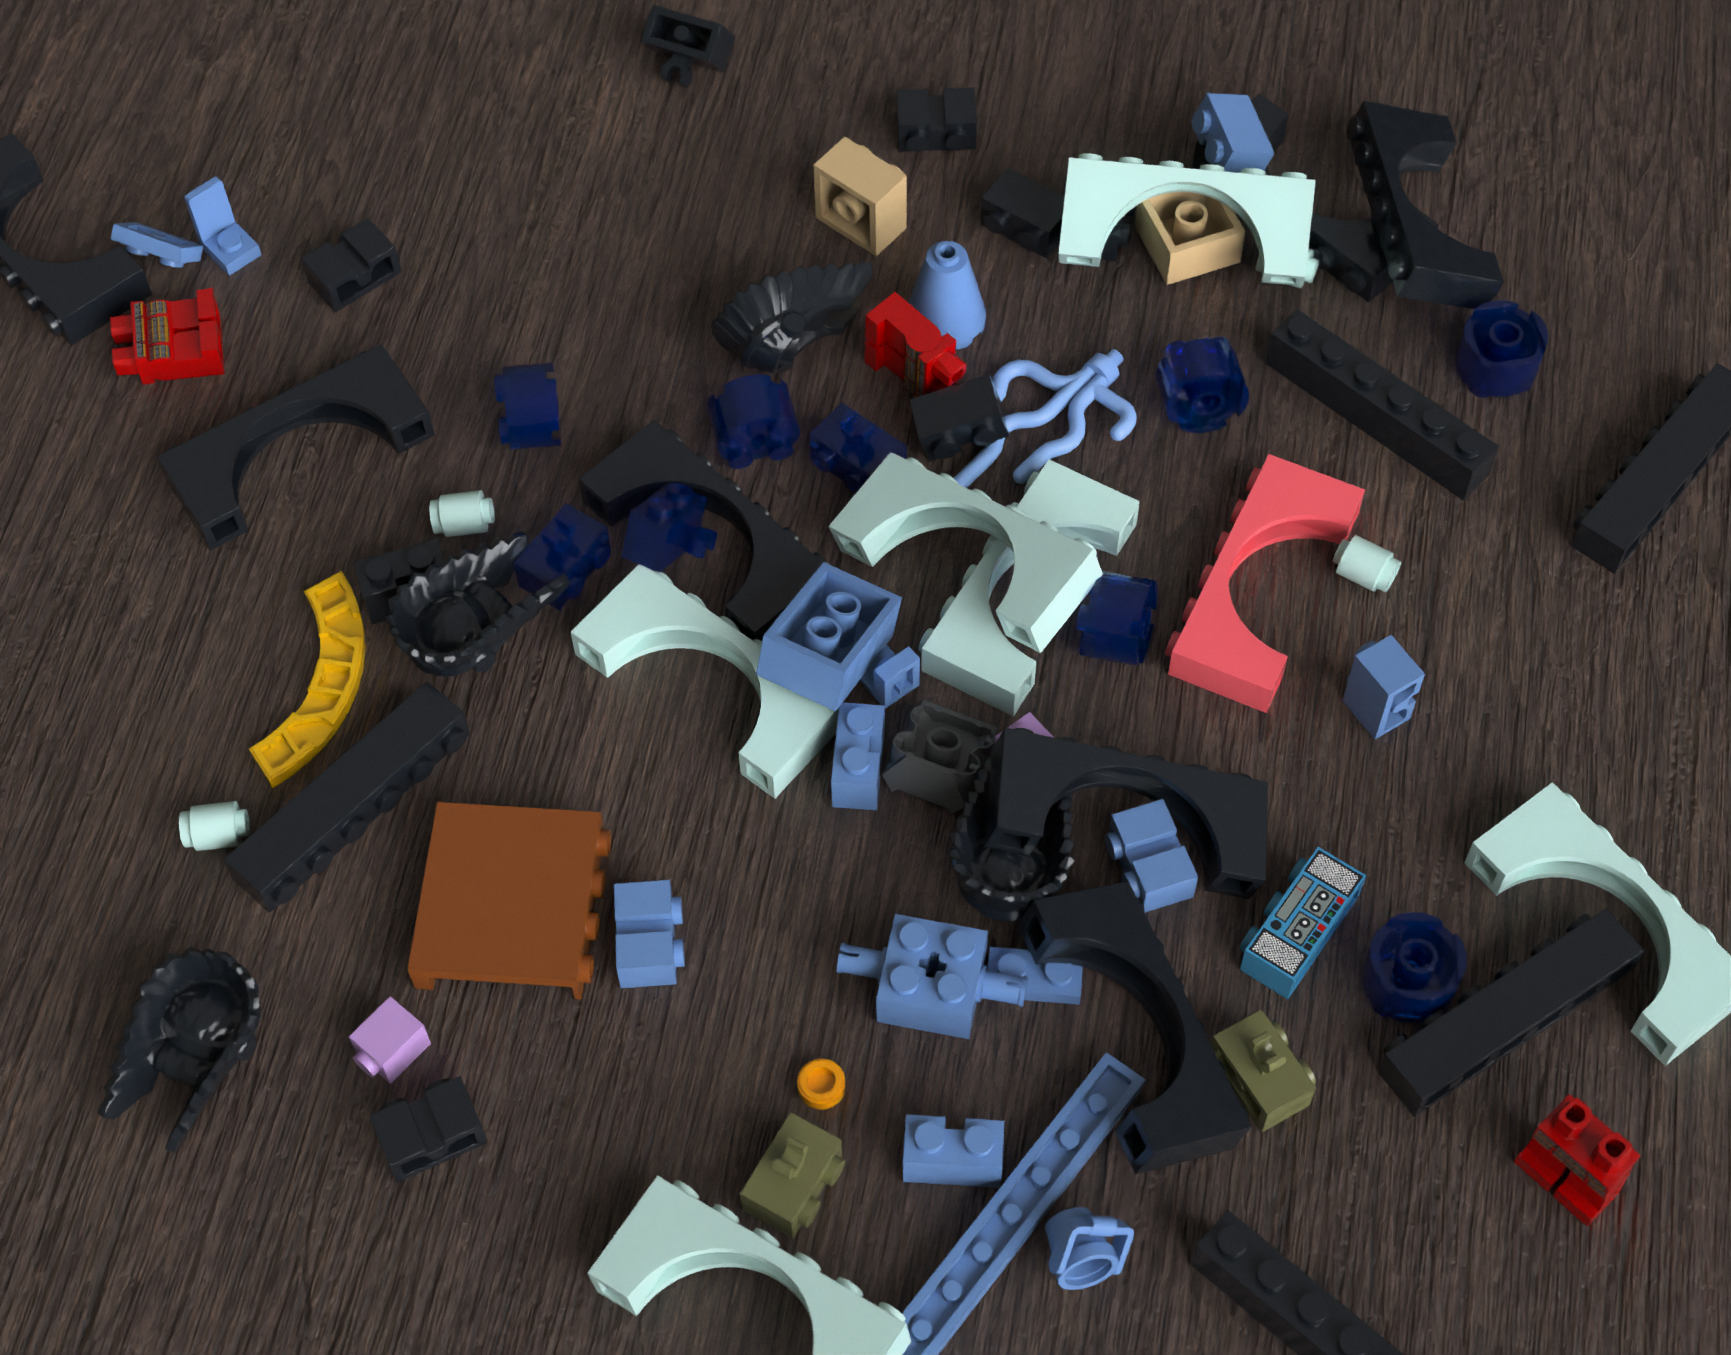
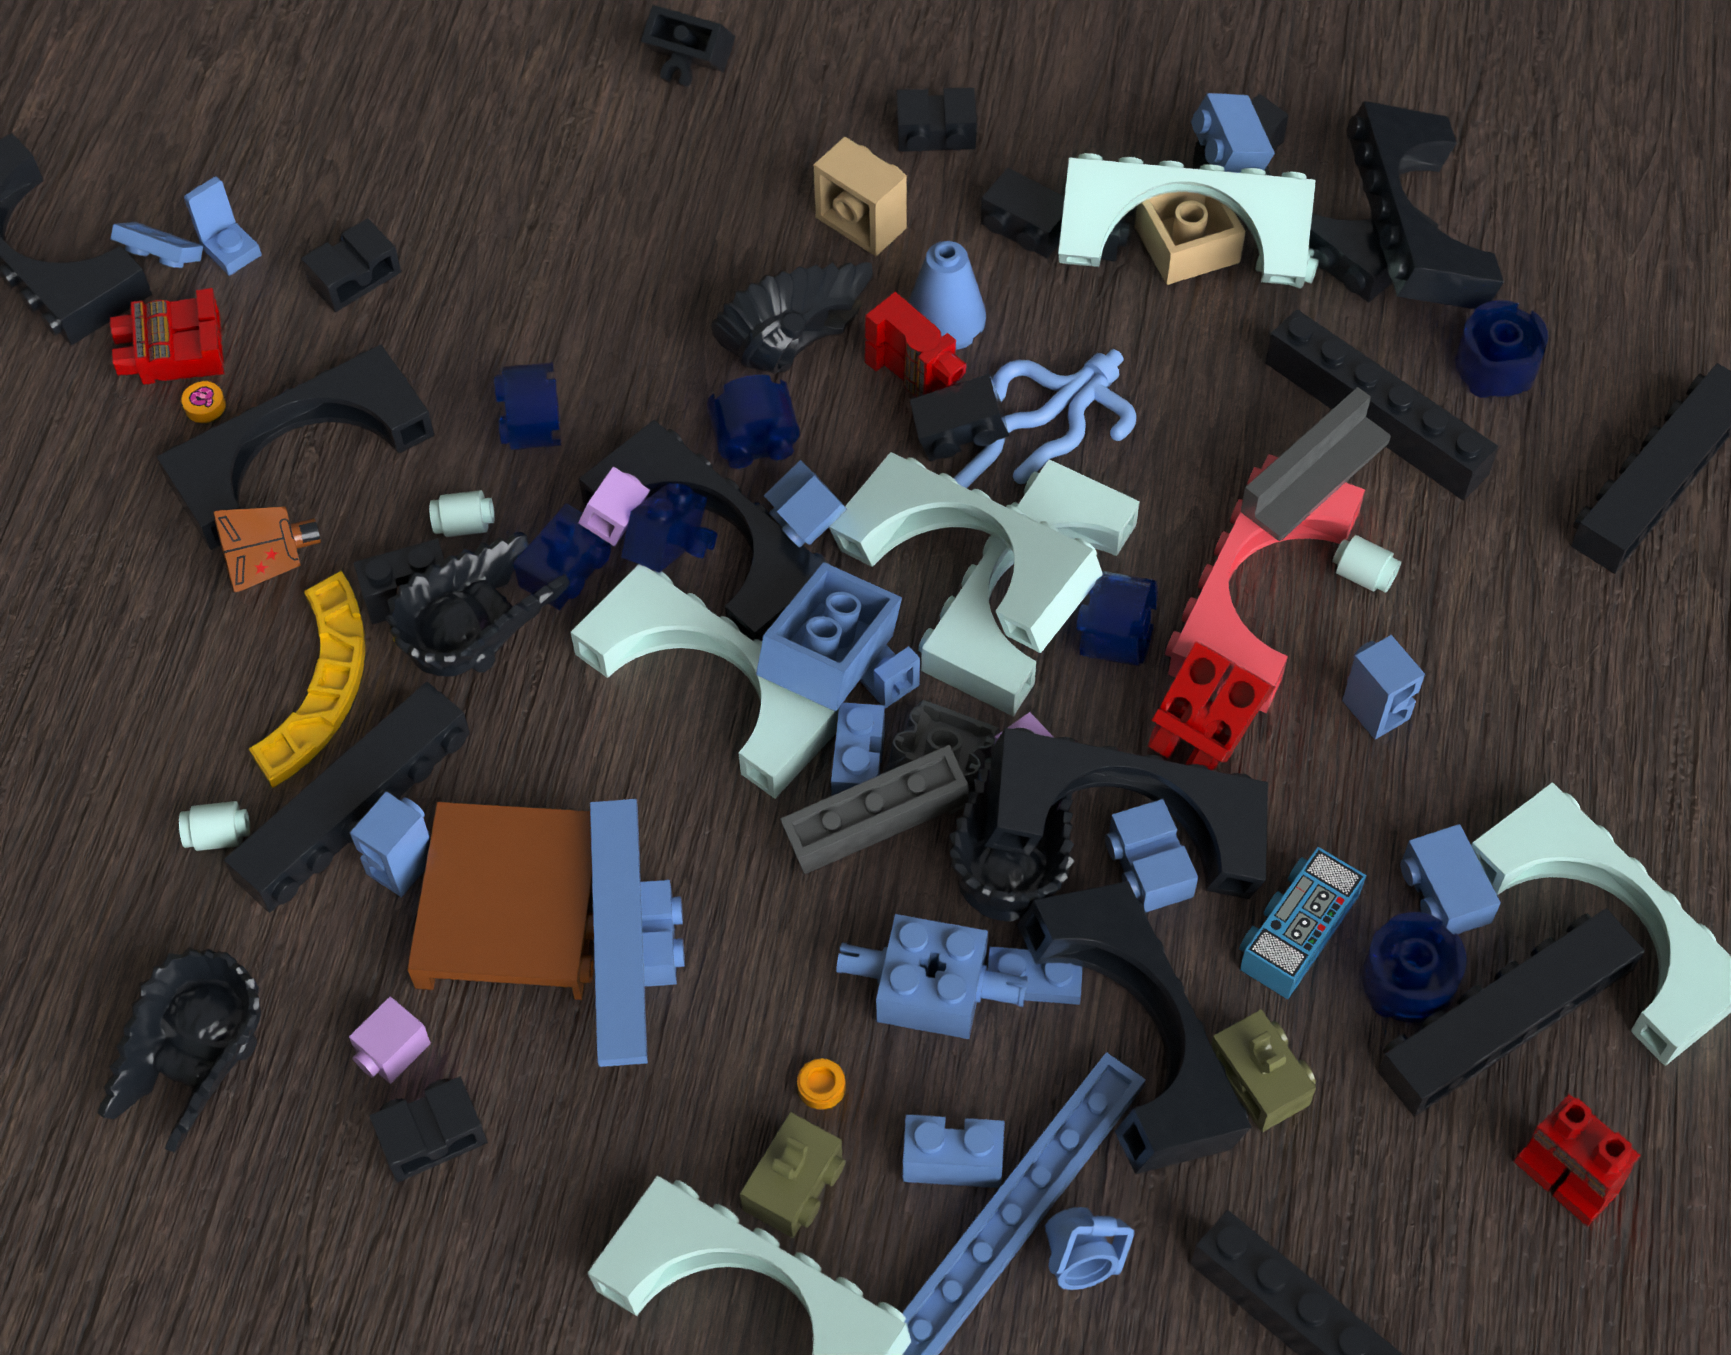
(203, 402): none -> light orange tile
(261, 543): none -> dark orange torso
(393, 842): none -> medium blue brick
(611, 505): none -> lavender brick
(618, 934): none -> medium blue tile
(803, 505): none -> medium blue brick
(851, 446): clear blue brick -> none
(876, 809): none -> dark grey panel
(1193, 716): none -> red hips
(1201, 384): clear blue brick -> none
(1314, 467): none -> dark grey panel
(1450, 880): none -> medium blue brick

